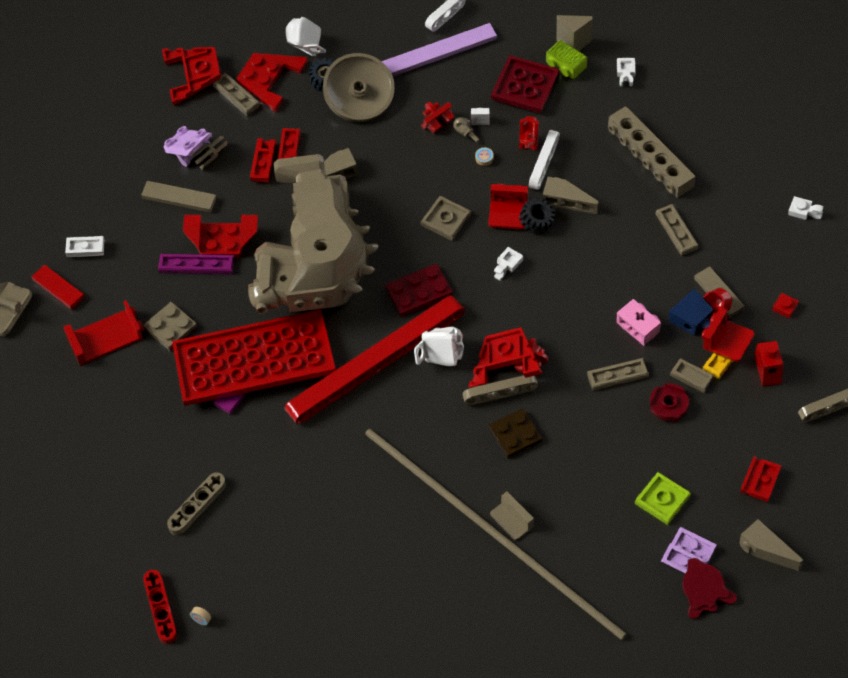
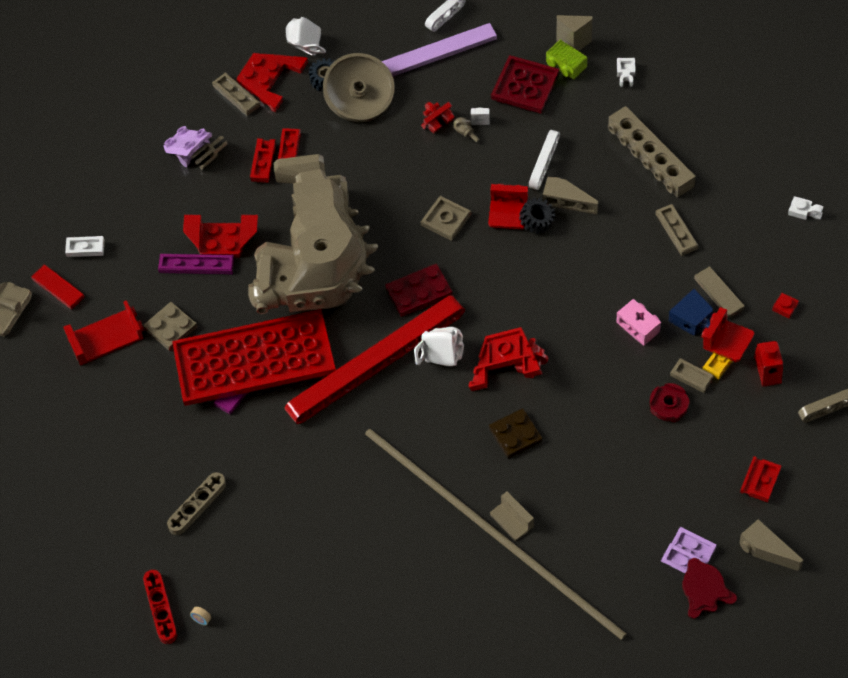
(178, 196): dark tan tile -> none
(200, 69): red wing -> none
(341, 164): dark tan slope -> none
(484, 156): tan tile -> none
(499, 390): dark tan beam -> none
(507, 260): white plate -> none
(529, 133): red hips -> none
(617, 374): dark tan tile -> none
(662, 498): lime tile -> none
(718, 298): red piece -> none

